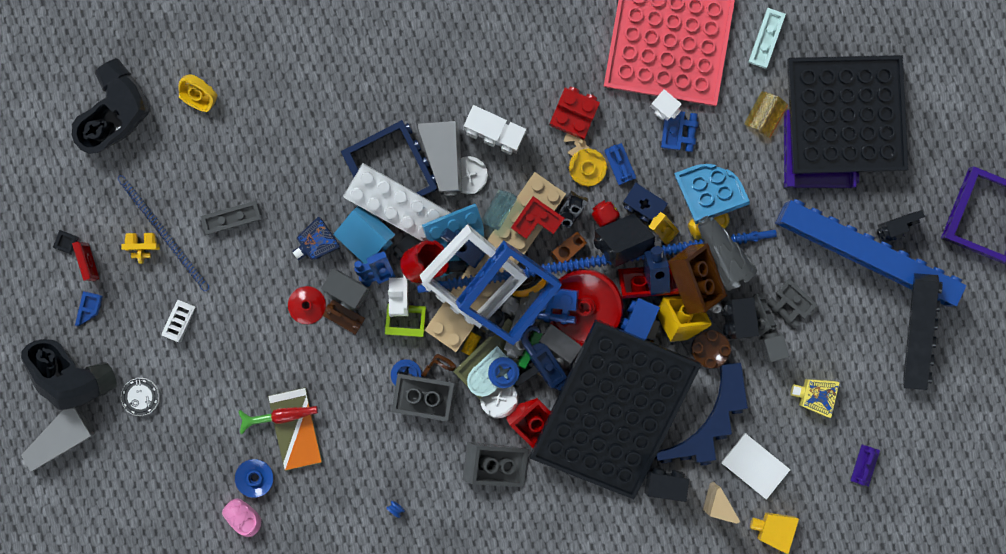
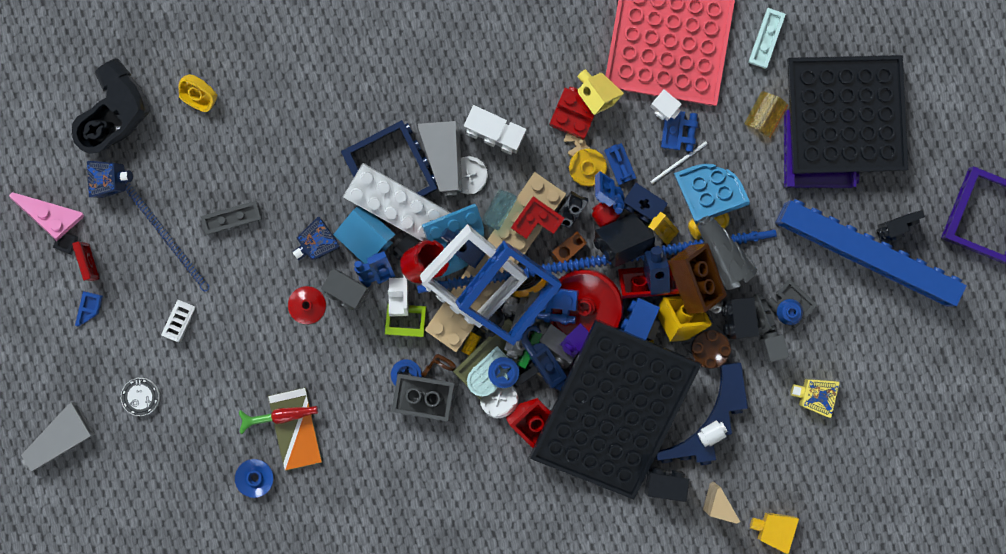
(51, 217): none -> bright pink wing
(59, 378): black piece -> none
(106, 178): none -> dark blue torso
(131, 243): yellow hips -> none
(242, 517): bright pink piece -> none
(344, 317): reddish brown hinge -> none
(395, 509): blue bush -> none
(456, 266): black pin -> none
(495, 465): dark grey slope -> none
(574, 341): none -> dark purple brick
(598, 91): none -> light yellow torso
(608, 193): none -> blue plate
(679, 162): none -> white axle
(712, 433): none -> white brick
(755, 466): white tile -> none
(786, 314): none -> blue cone
(865, 465): dark purple hinge -> none
(921, 331): black brick -> none

